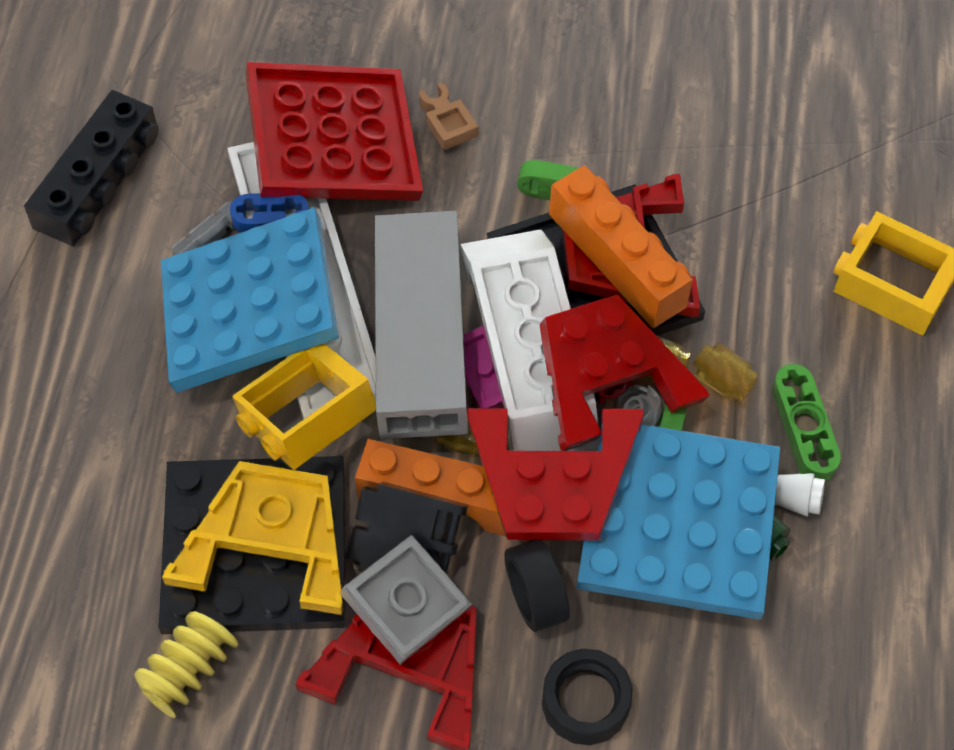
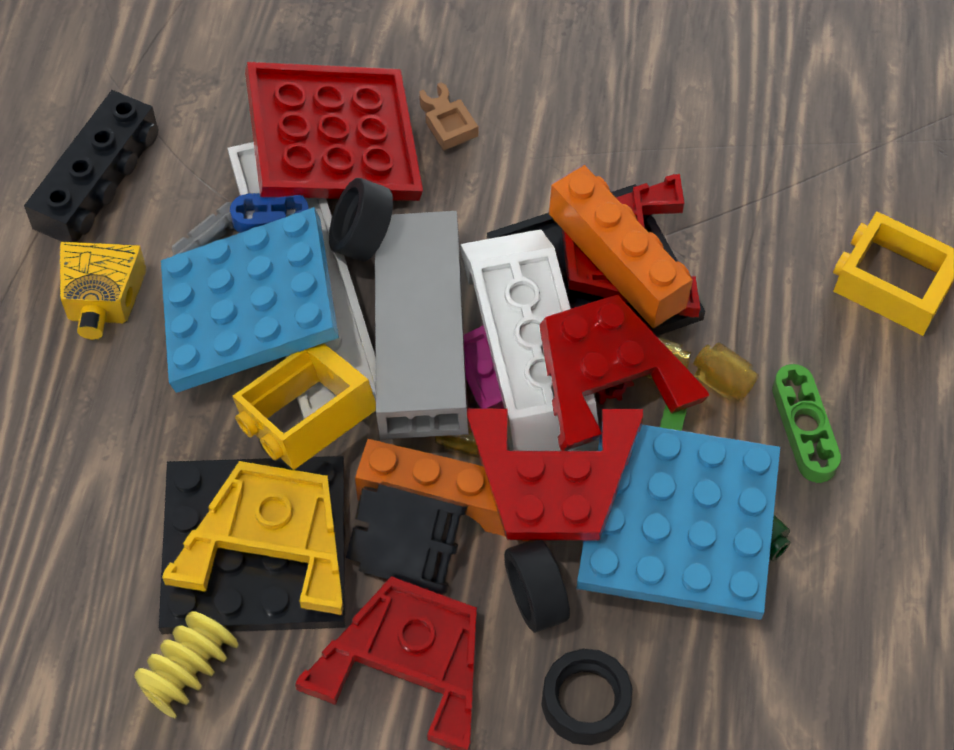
(99, 284): none -> yellow torso
(360, 219): none -> black tyre
(405, 599): light grey plate -> none
(538, 176): bright green beam -> none
(643, 398): light grey plate -> none
(800, 493): white cone -> none

